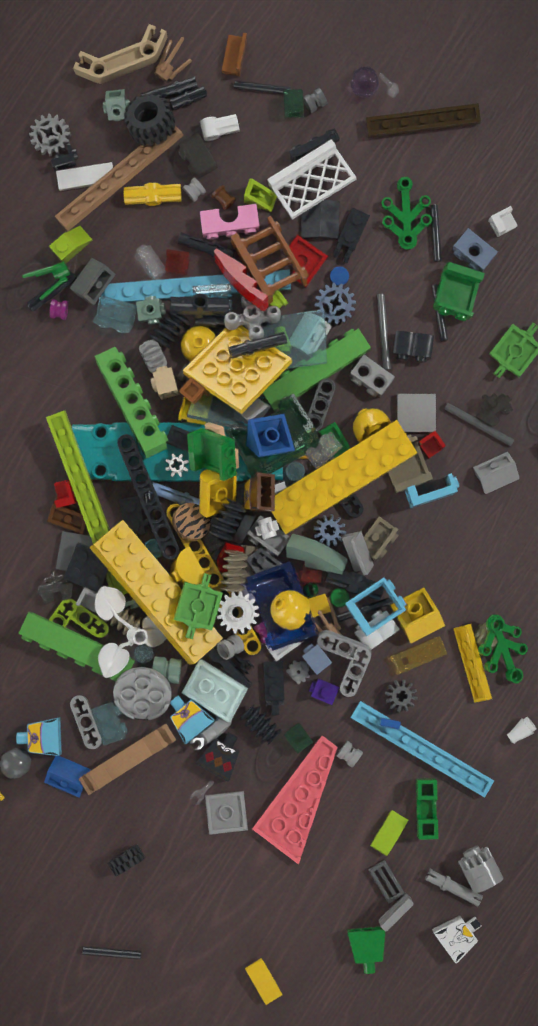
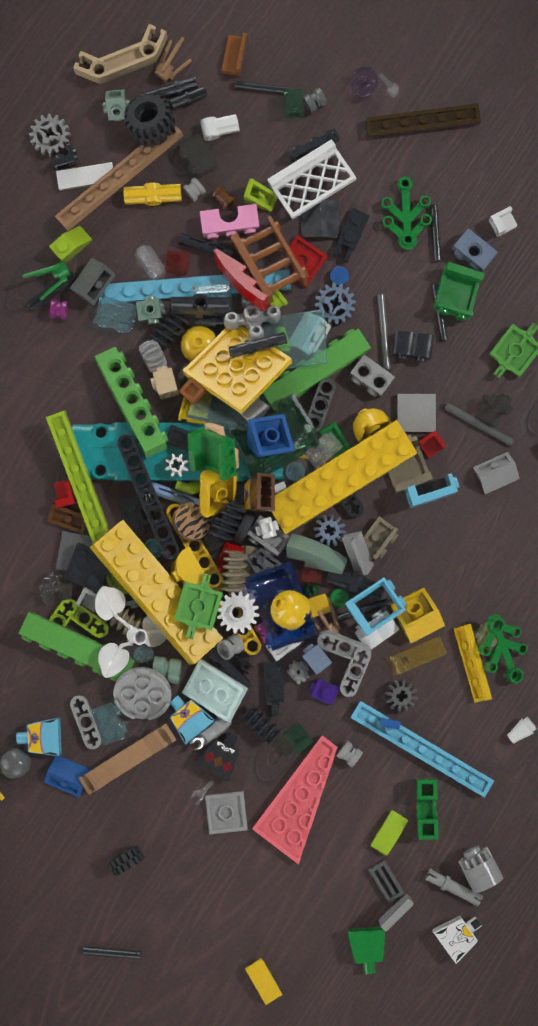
(189, 488): none -> lime arm

